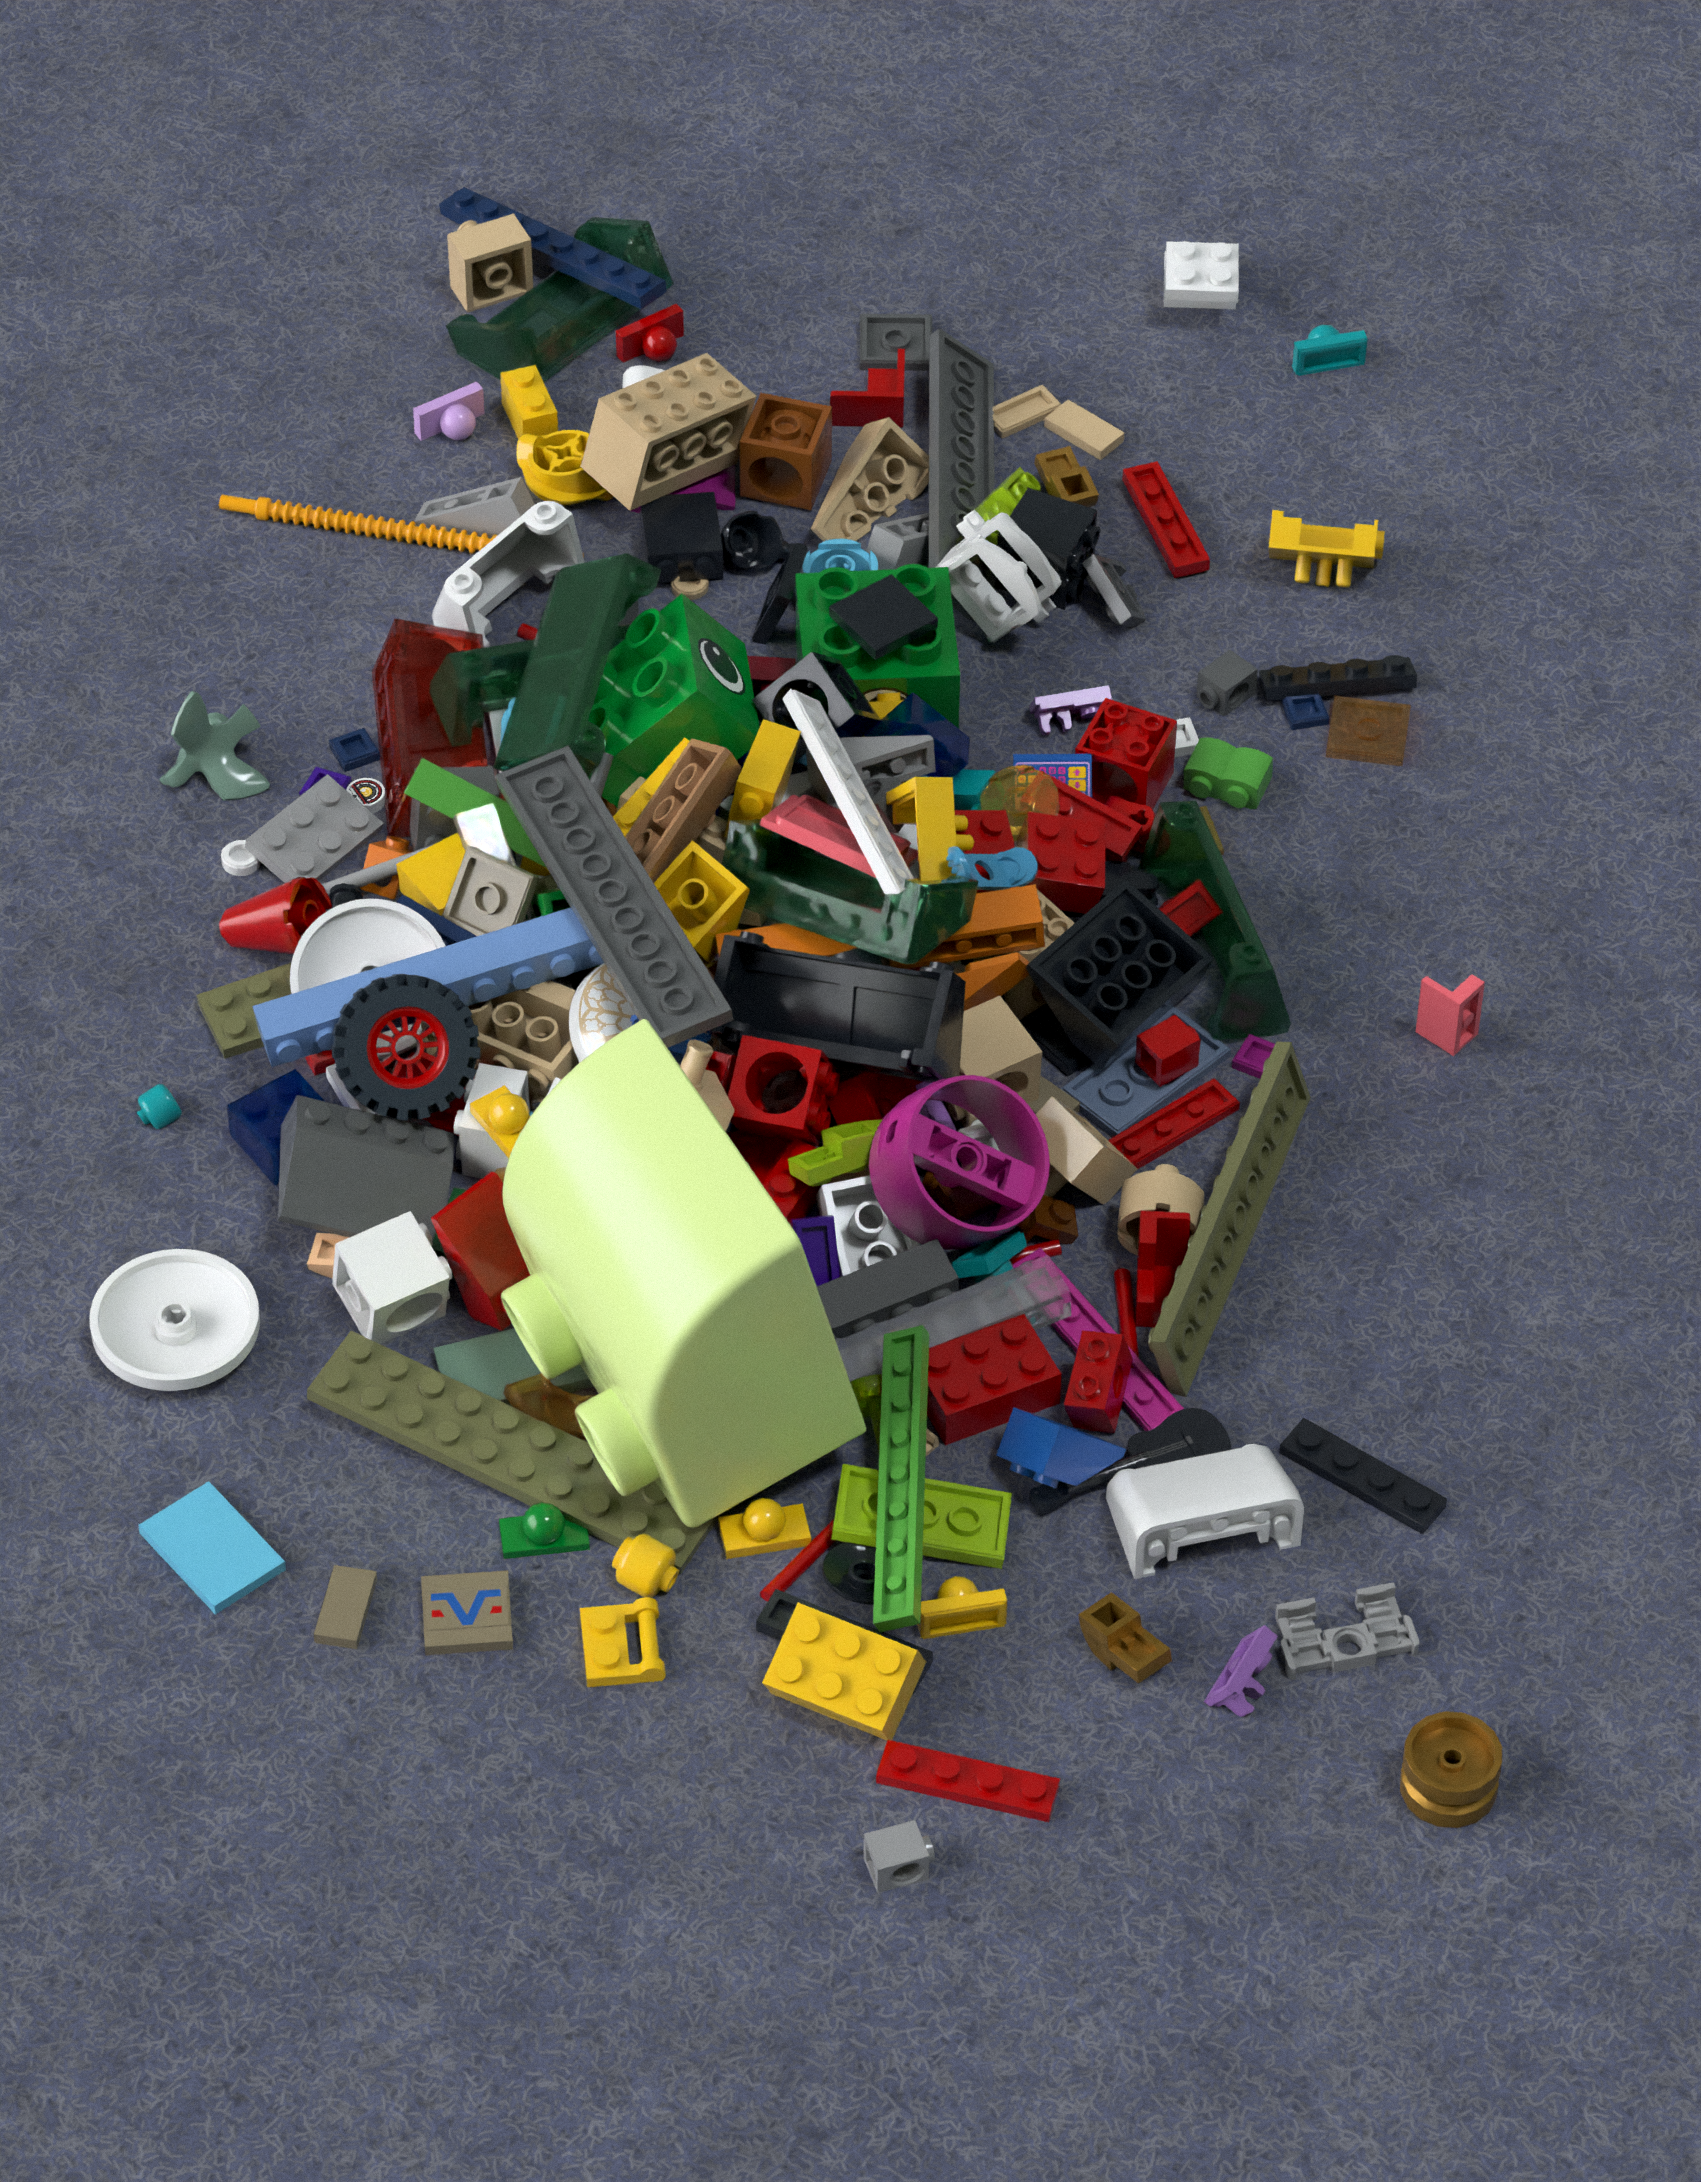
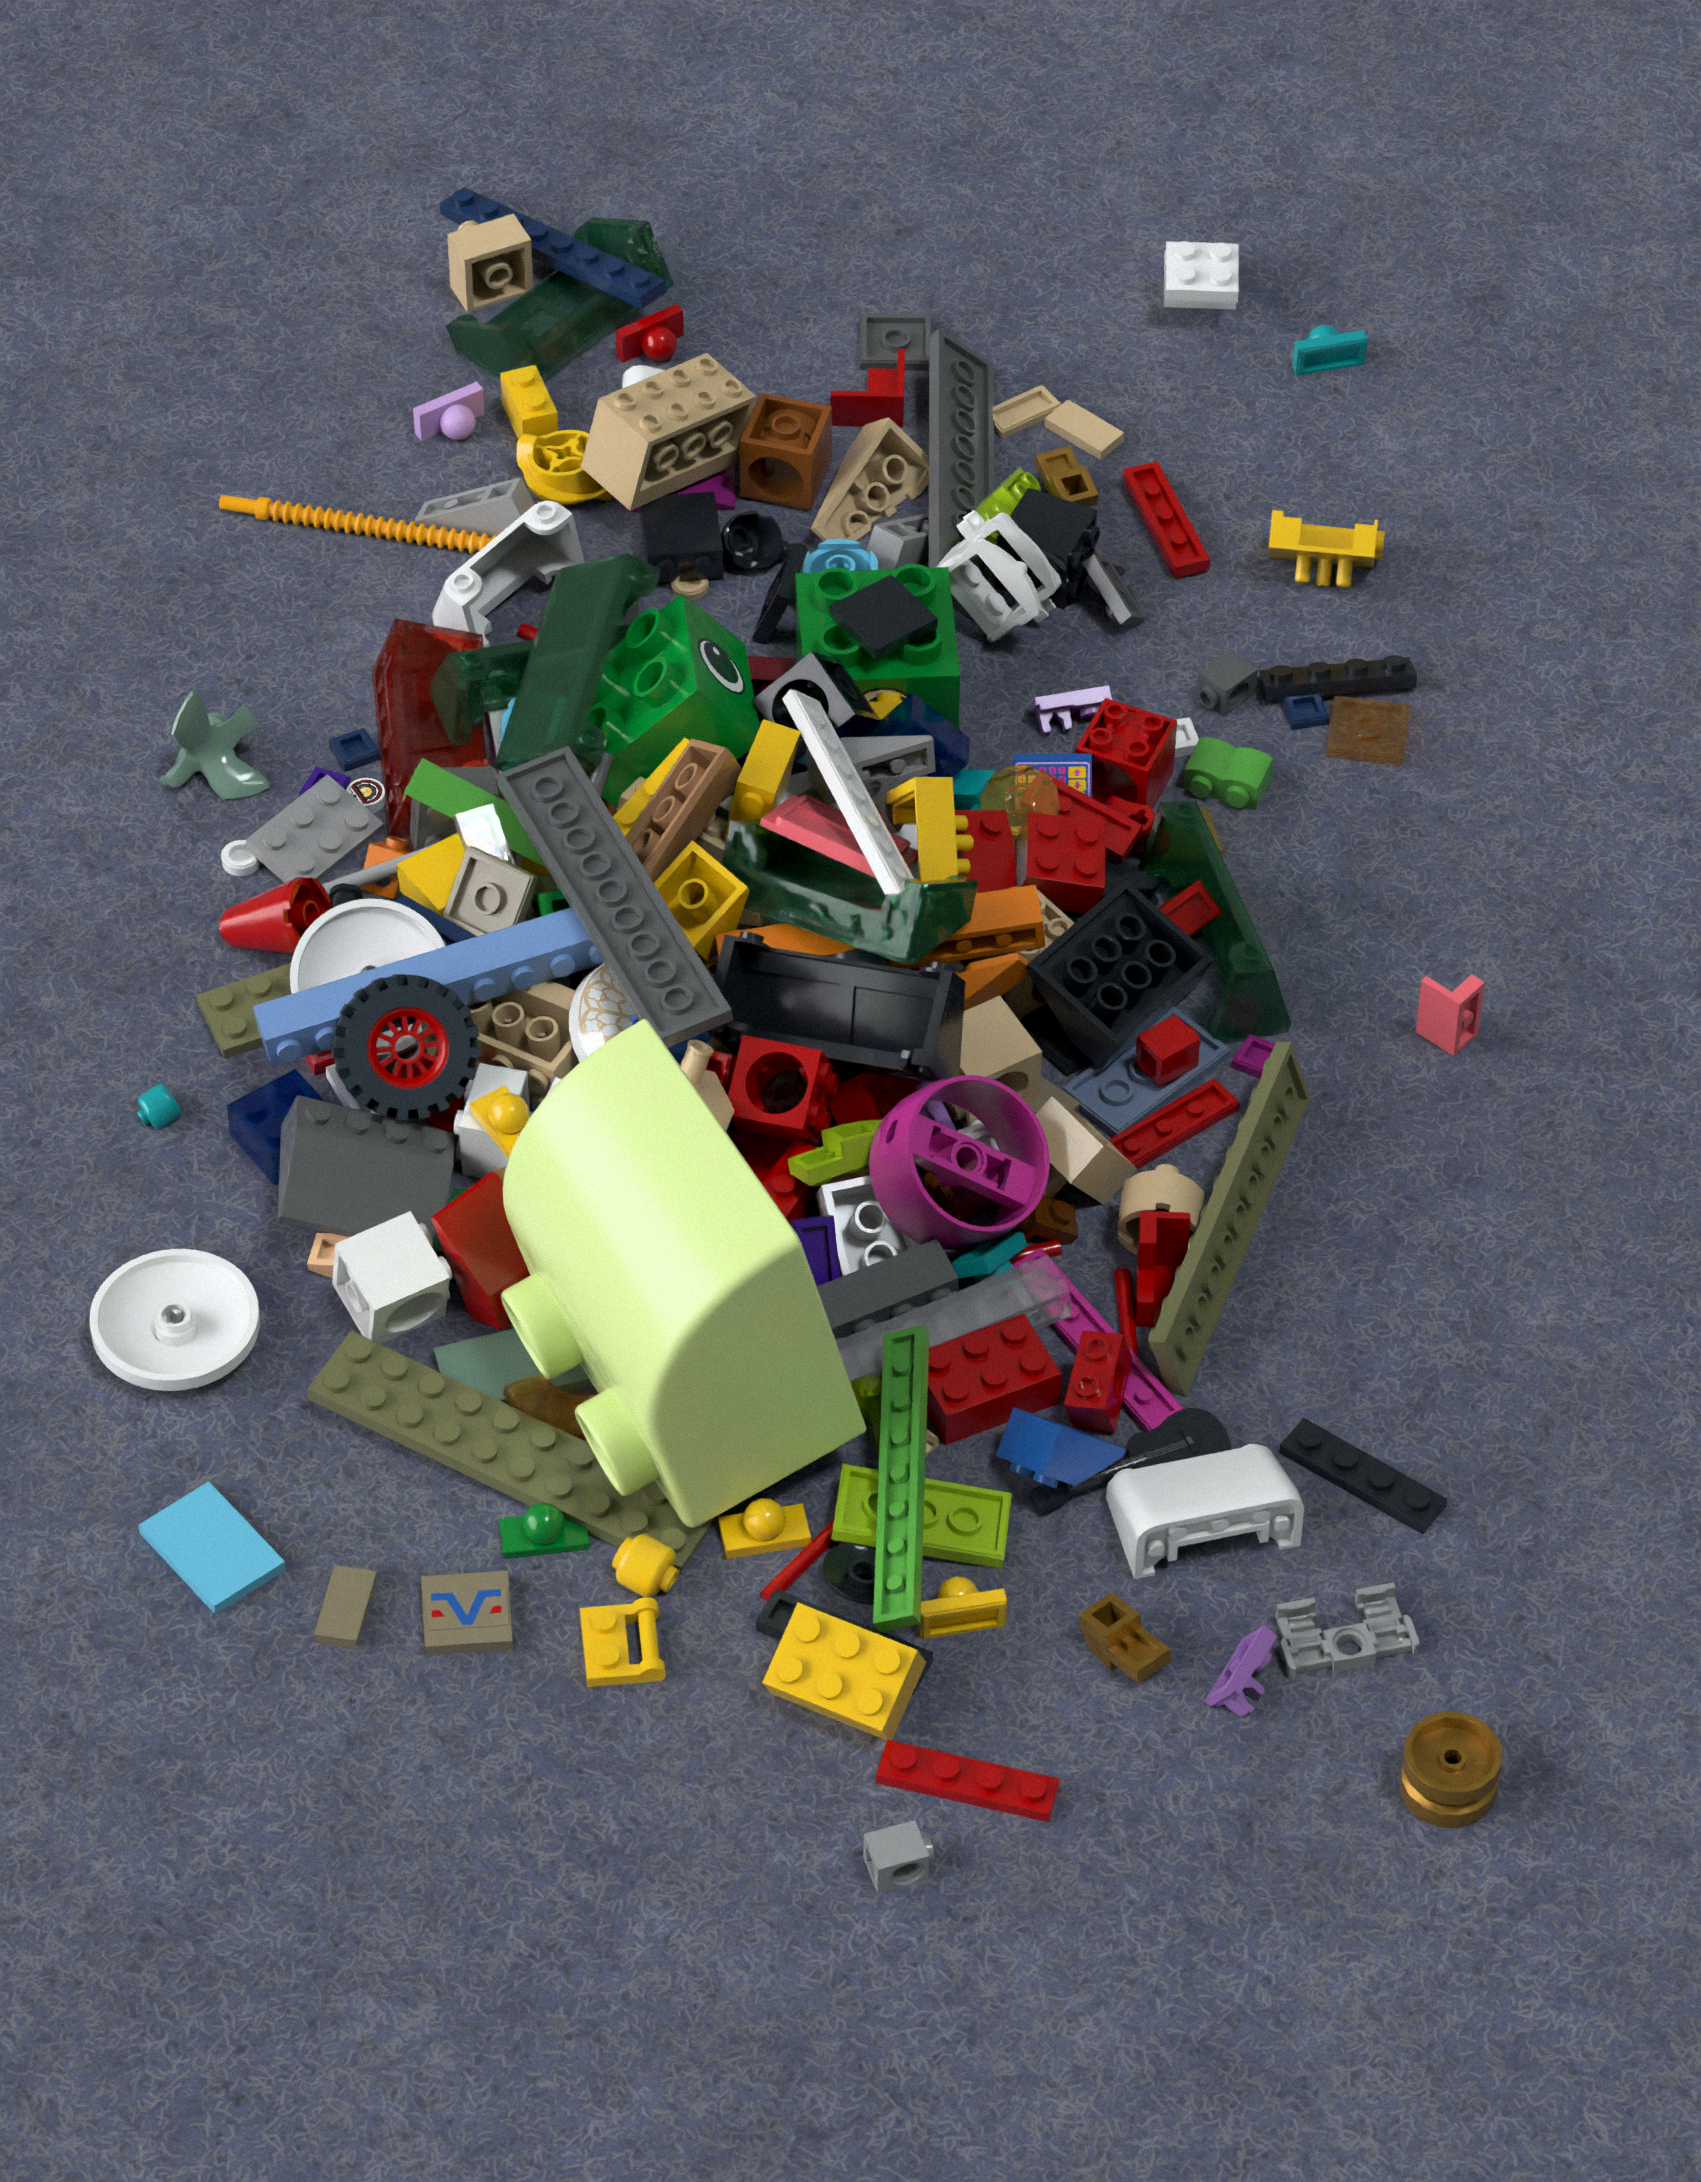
(1005, 869): dark azure piece -> none

